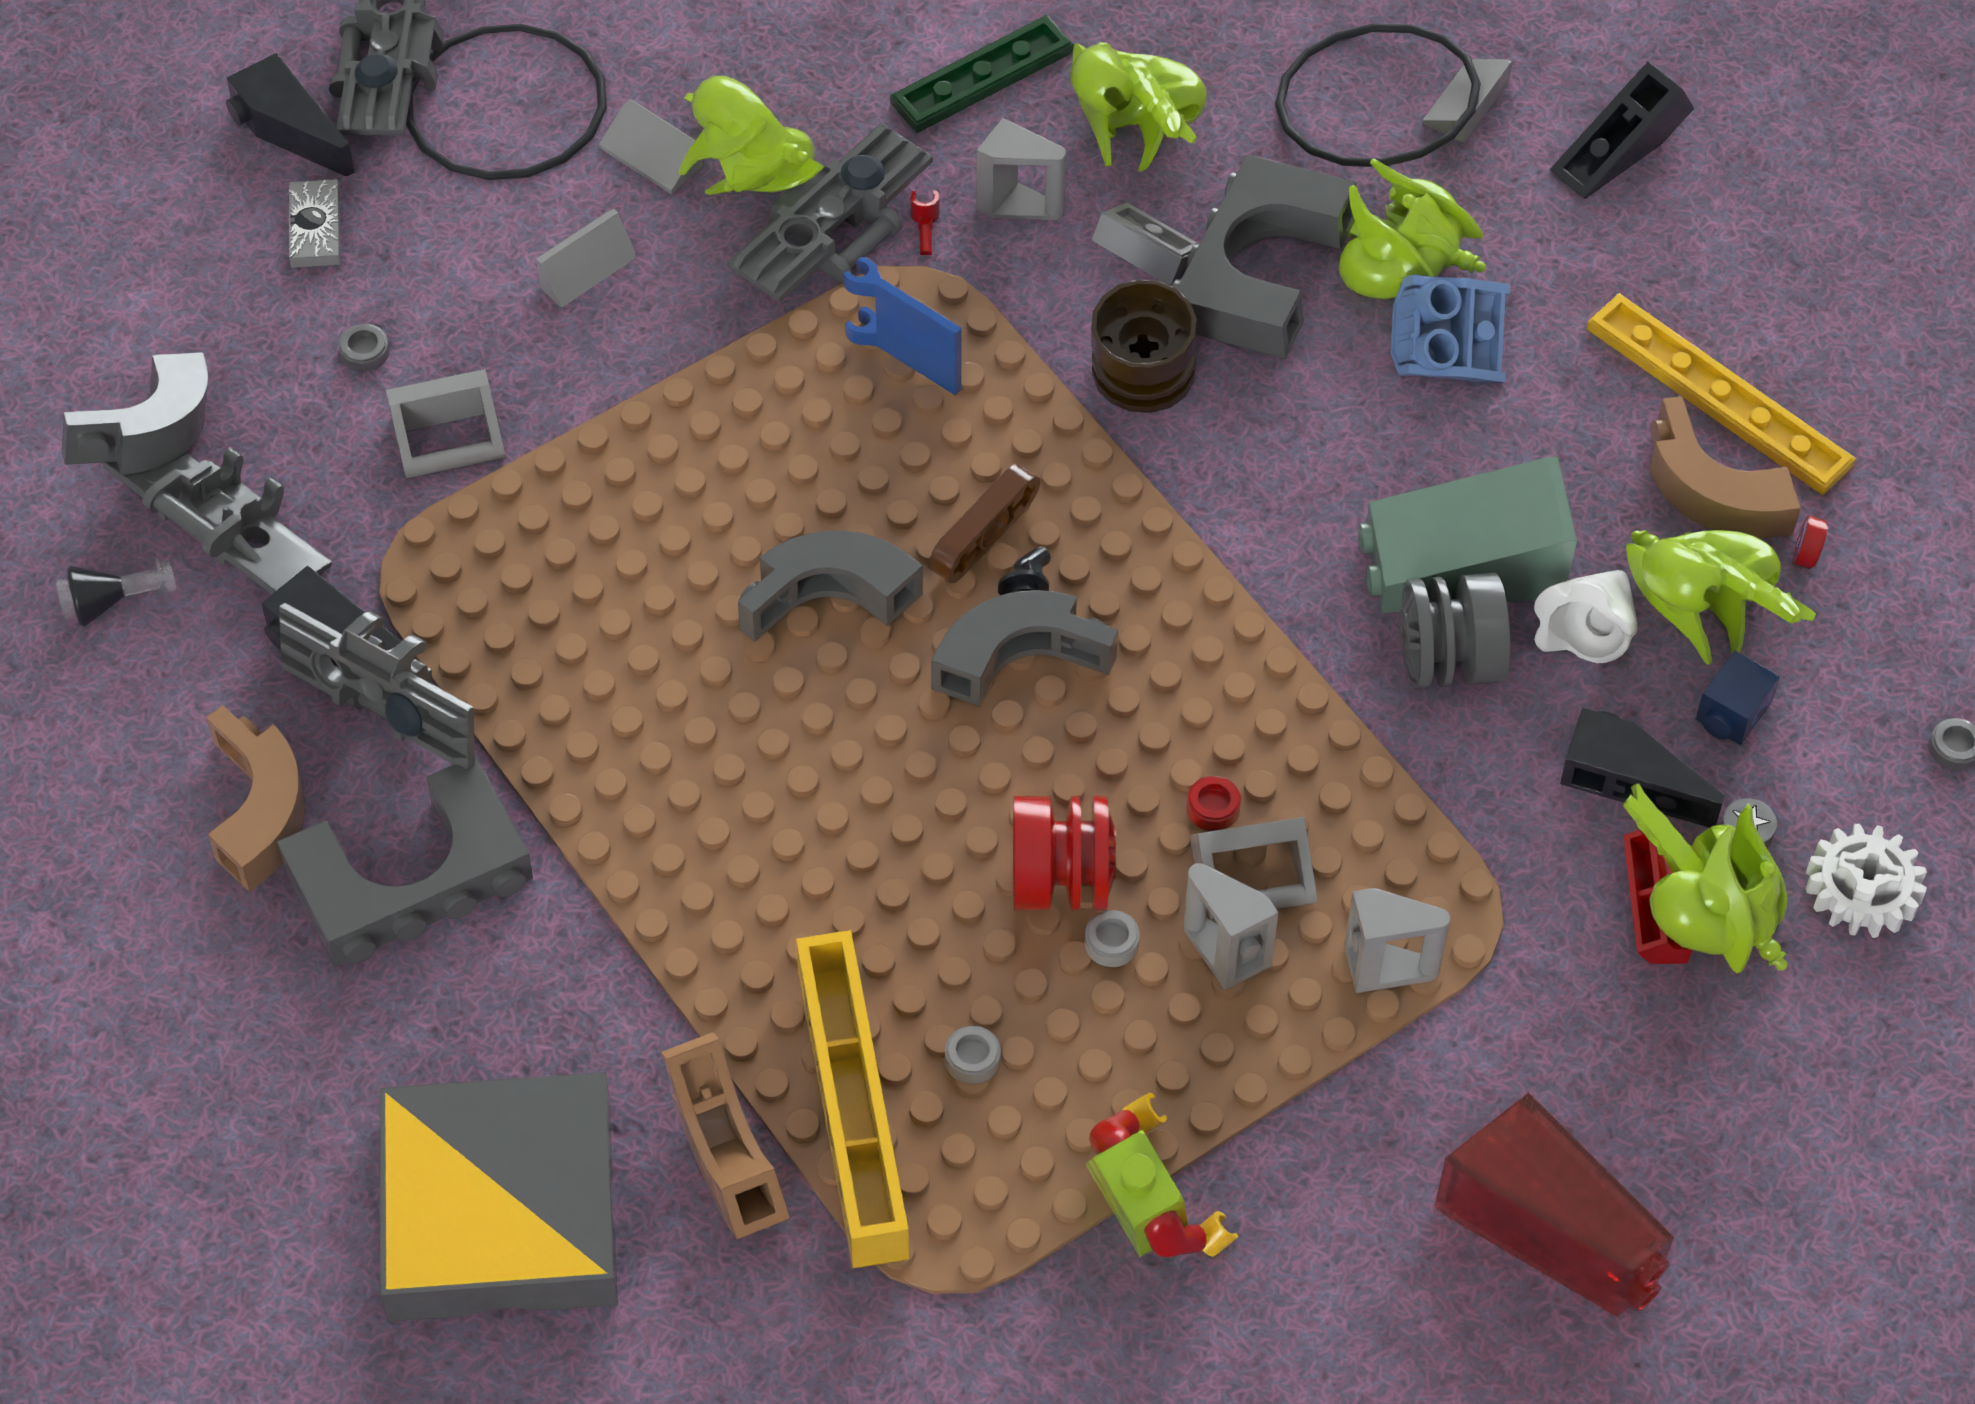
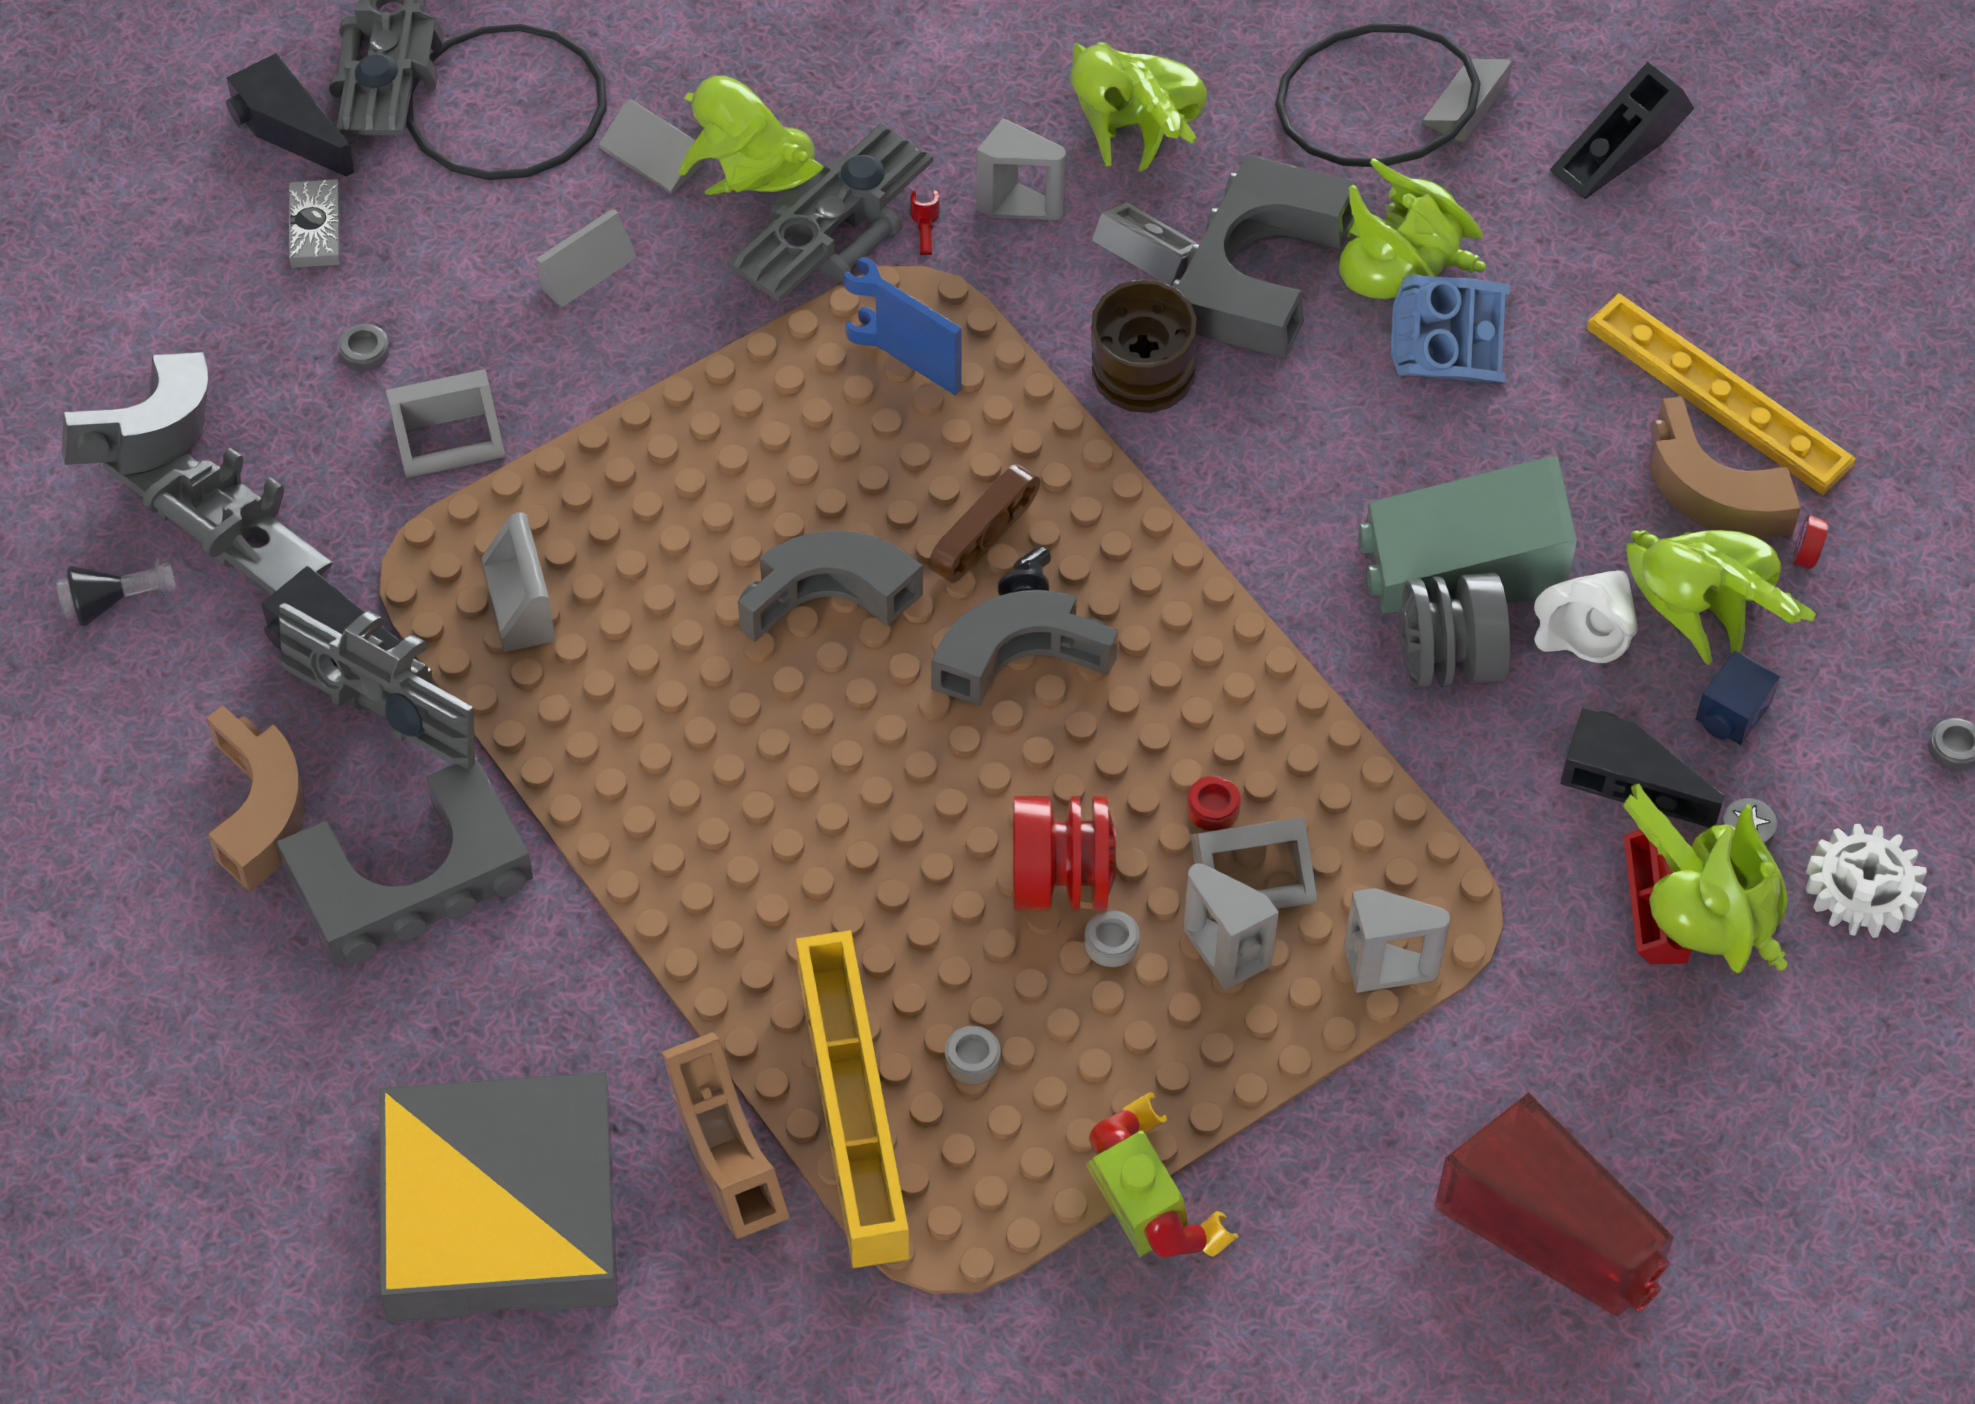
(518, 586): none -> light grey tile
(981, 73): dark green tile -> none

